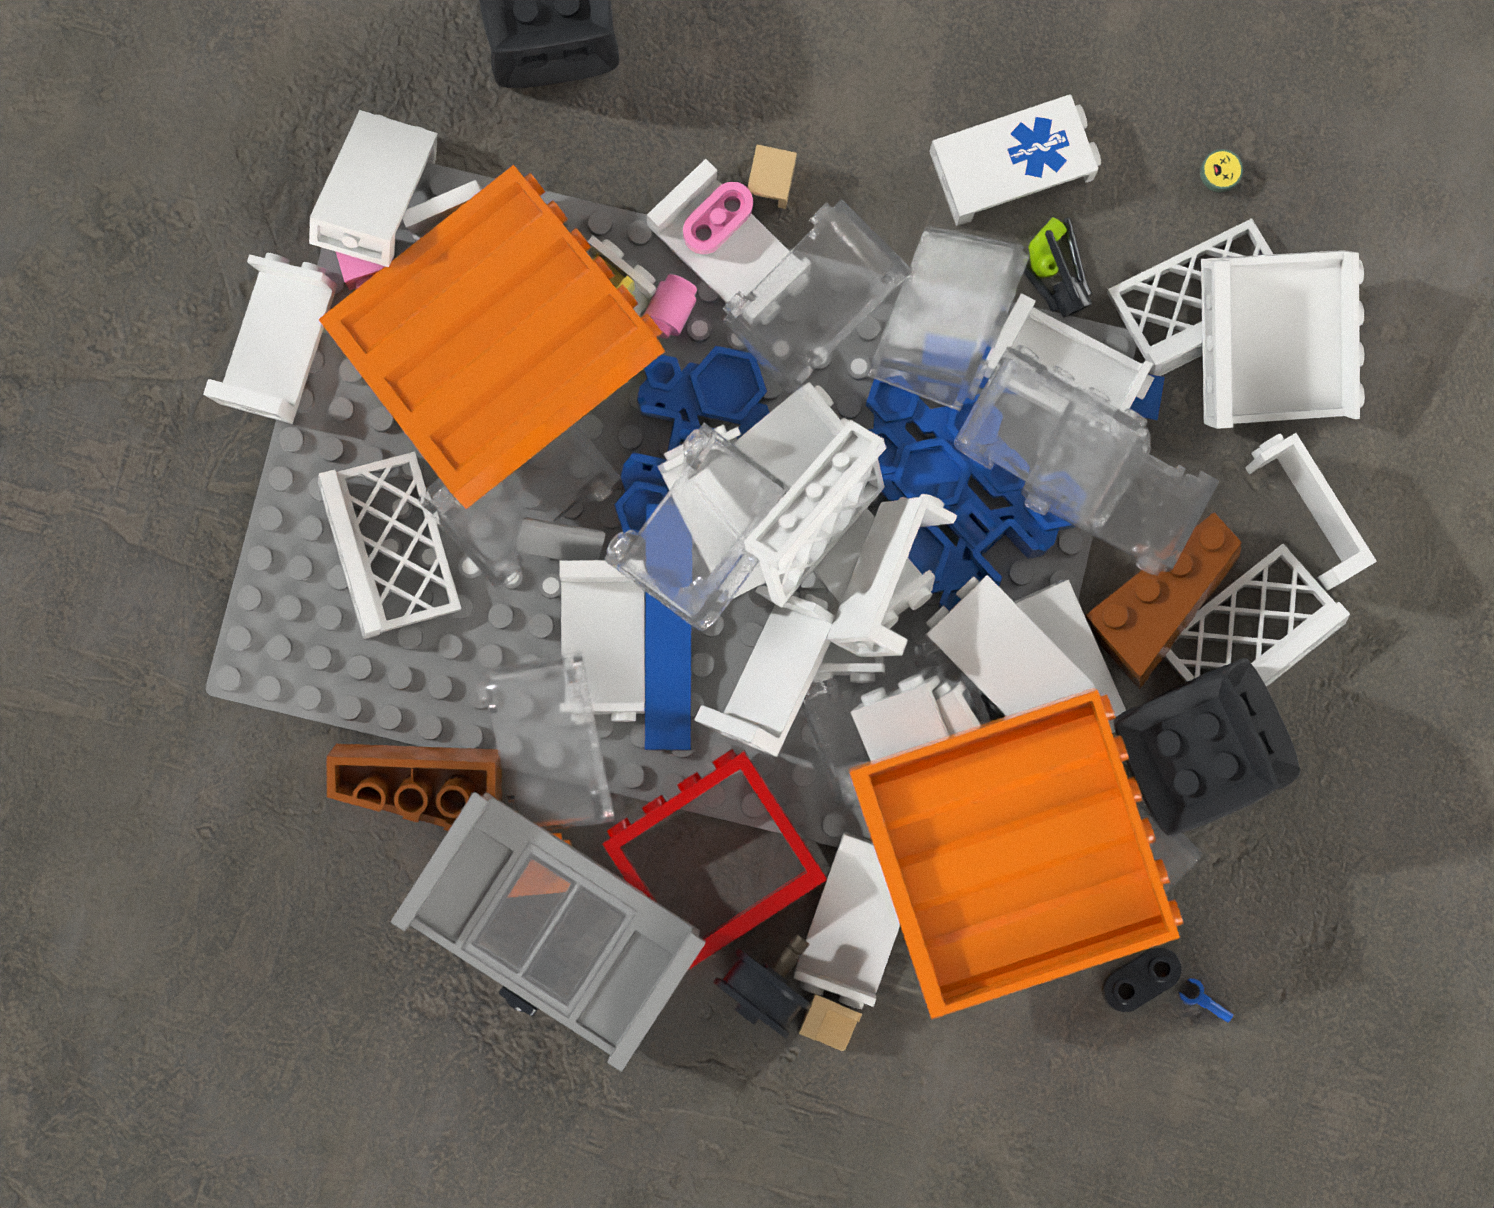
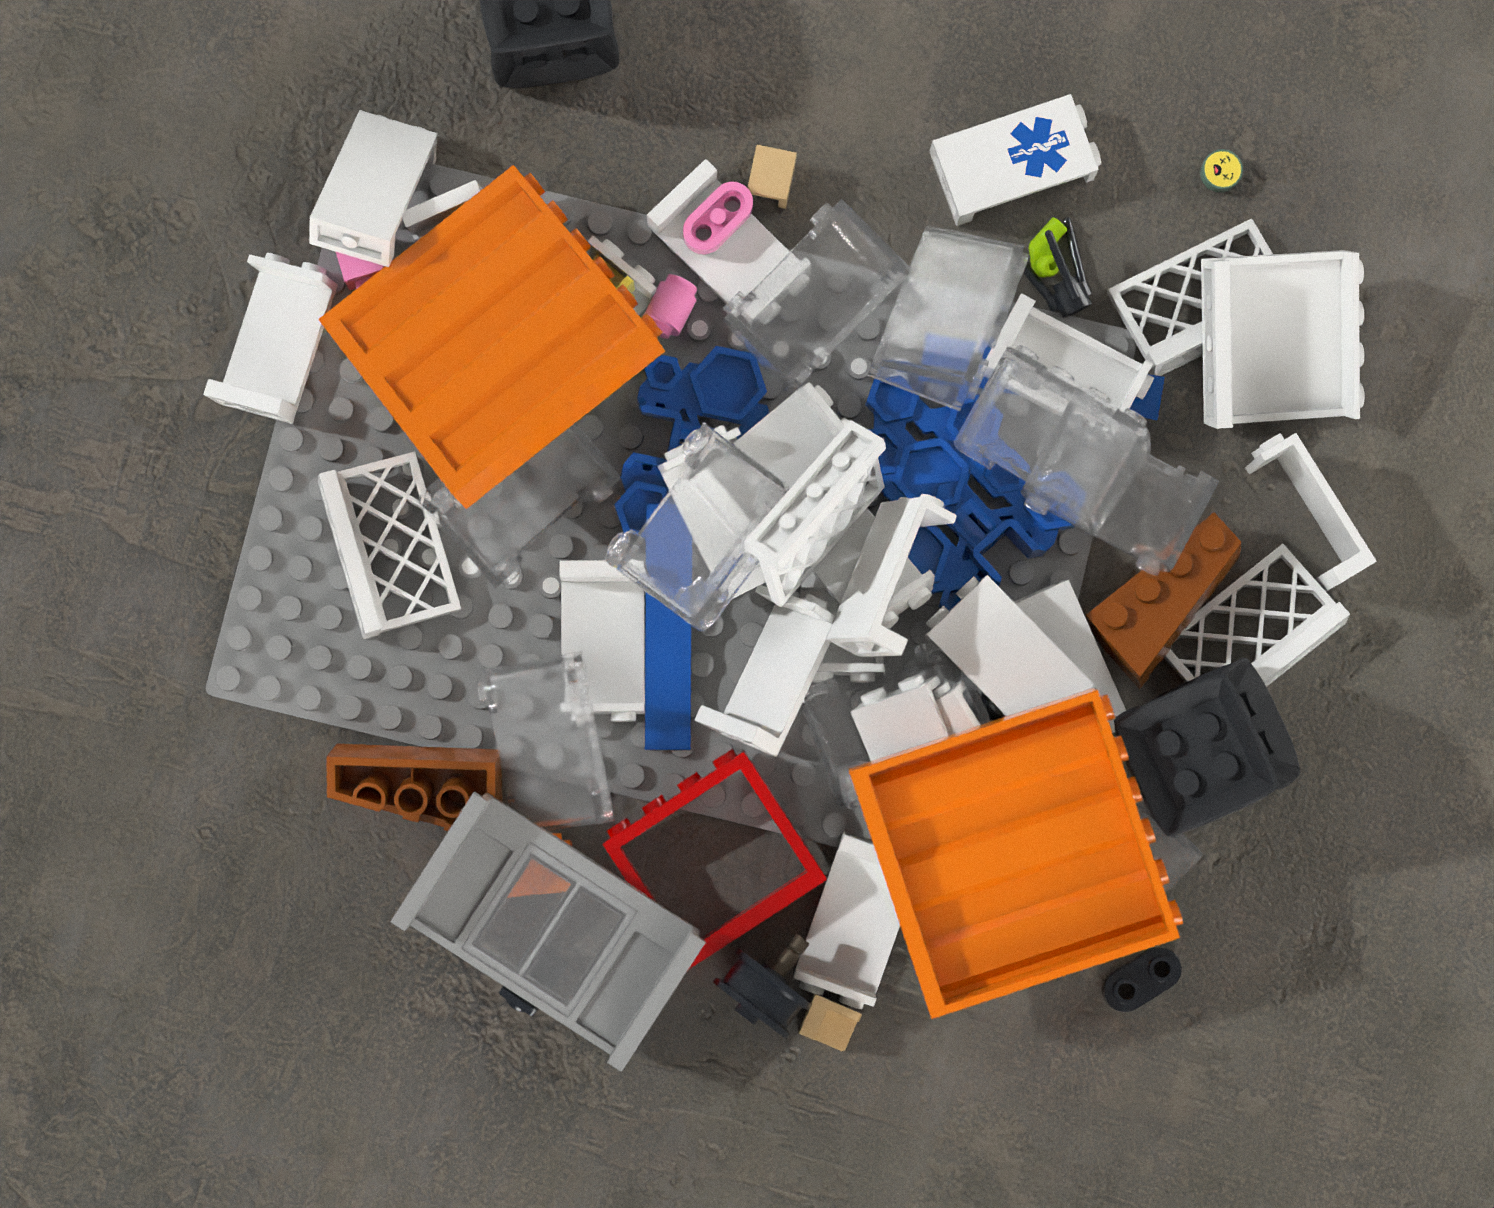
(558, 540): light grey slope -> none
(1206, 1002): blue hand -> none

